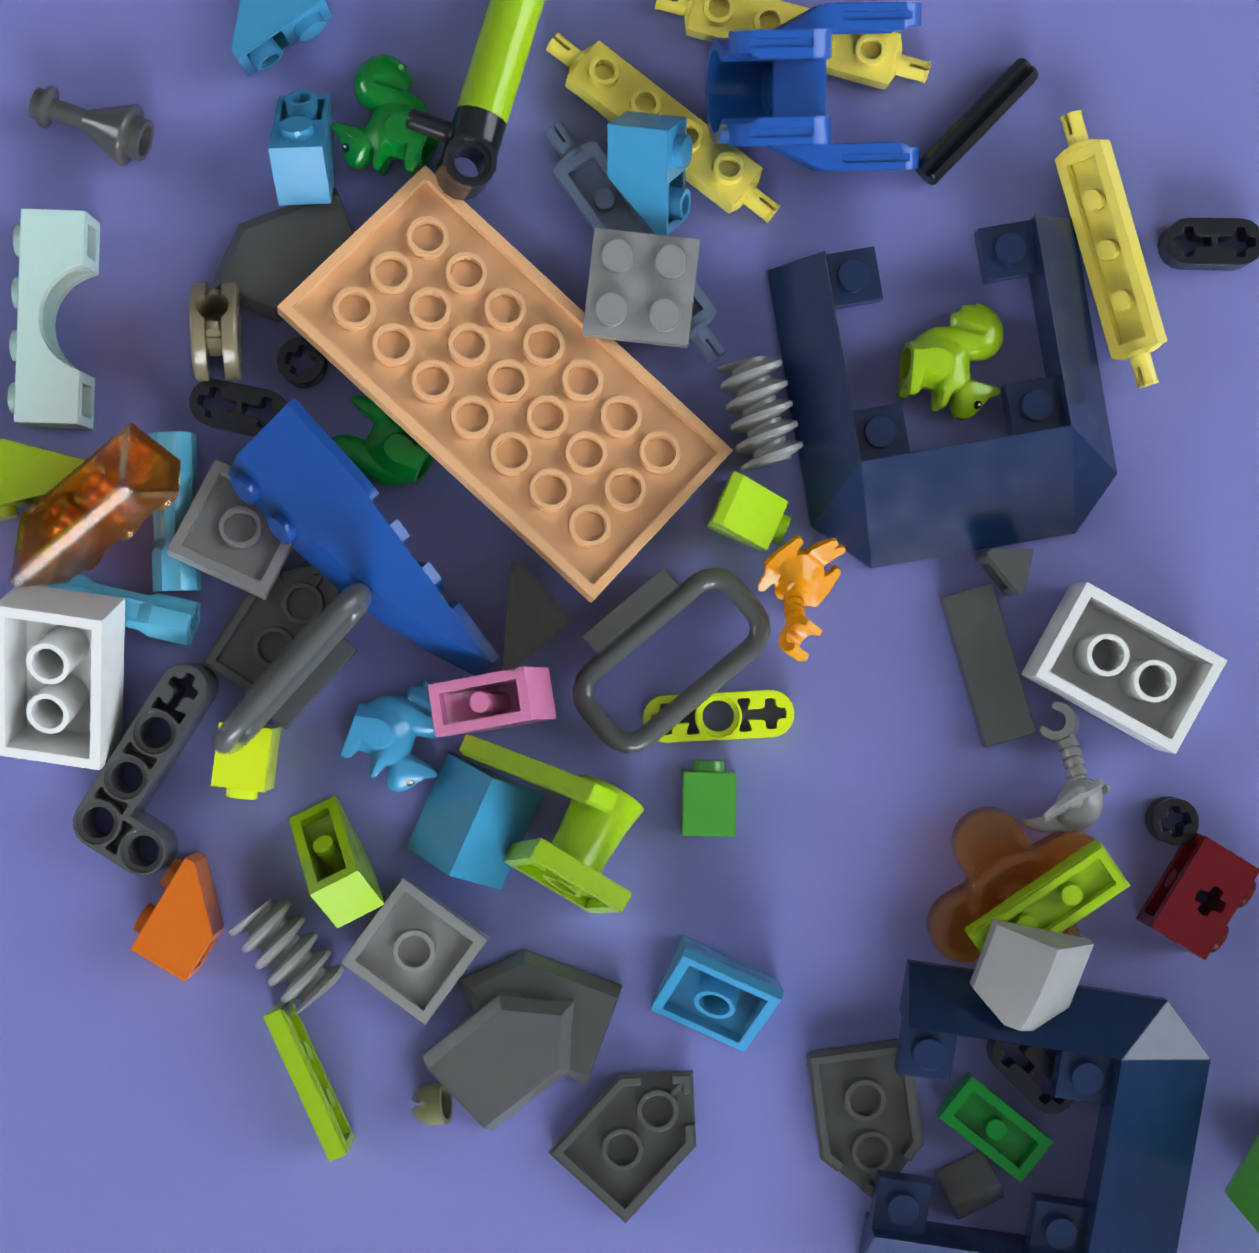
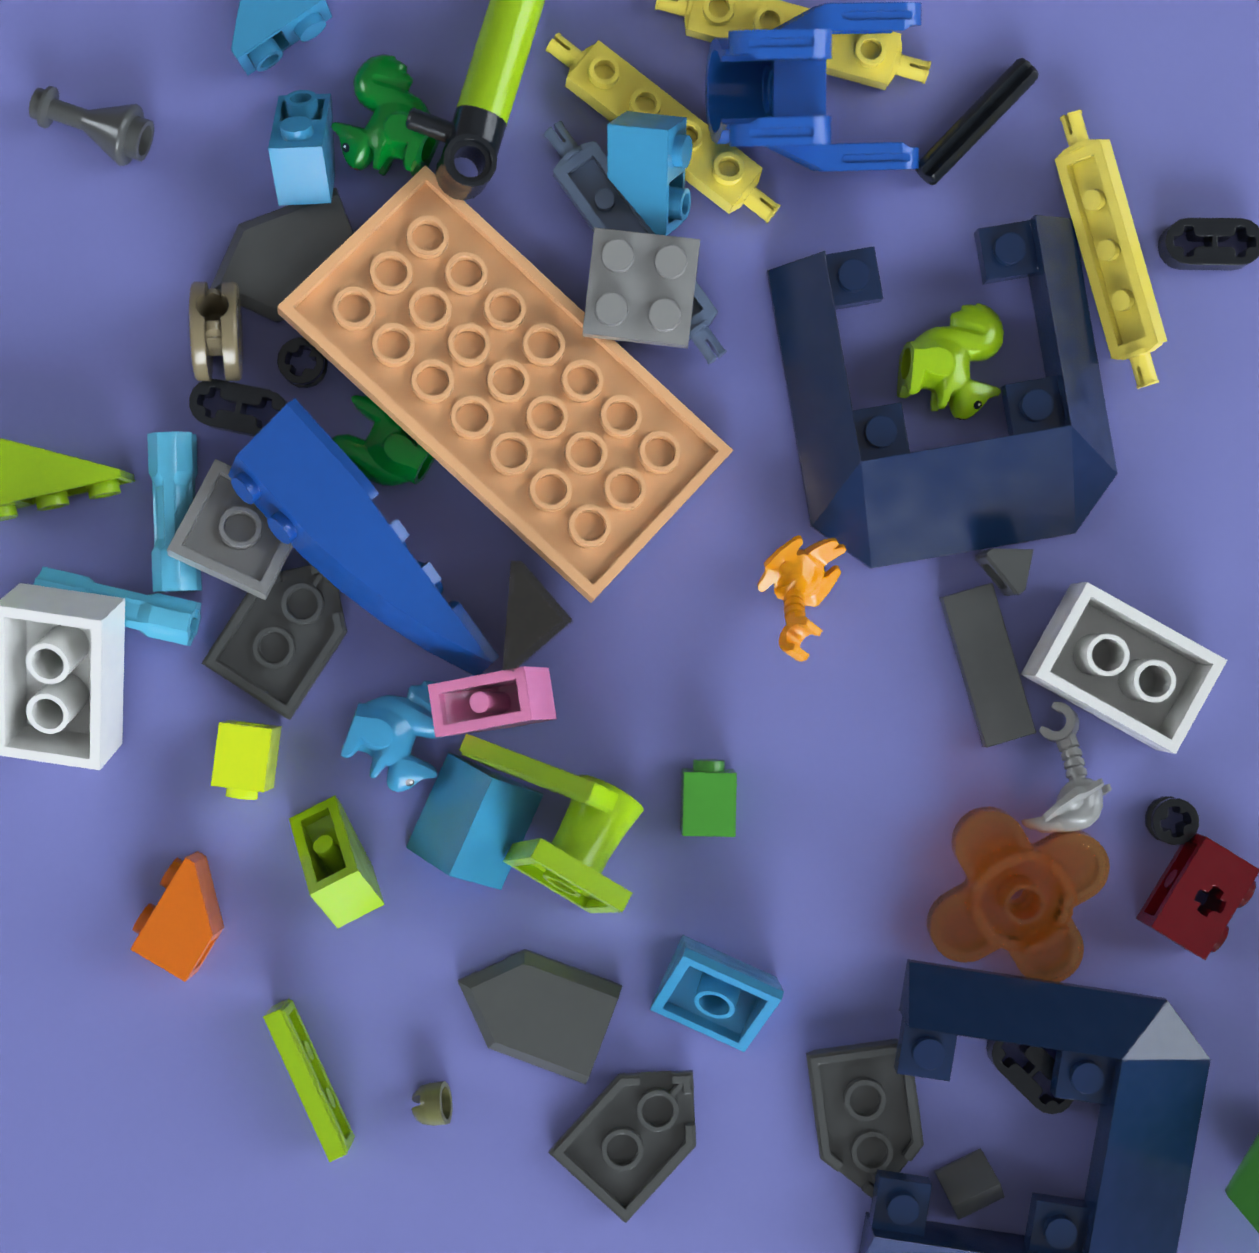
(54, 256): light aqua arch -> none
(94, 509): clear orange slope -> none
(154, 762): dark grey beam -> none
(288, 952): light grey piece -> none
(297, 672): dark grey bar -> none
(415, 950): light grey plate -> none
(504, 1054): dark grey tile -> none
(637, 621): dark grey bar -> none
(750, 514): lime slope -> none
(757, 726): neon yellow beam -> none
(760, 411): light grey piece -> none
(994, 1127): green plate -> none
(1029, 973): light grey slope -> none
(1059, 895): lime tile -> none

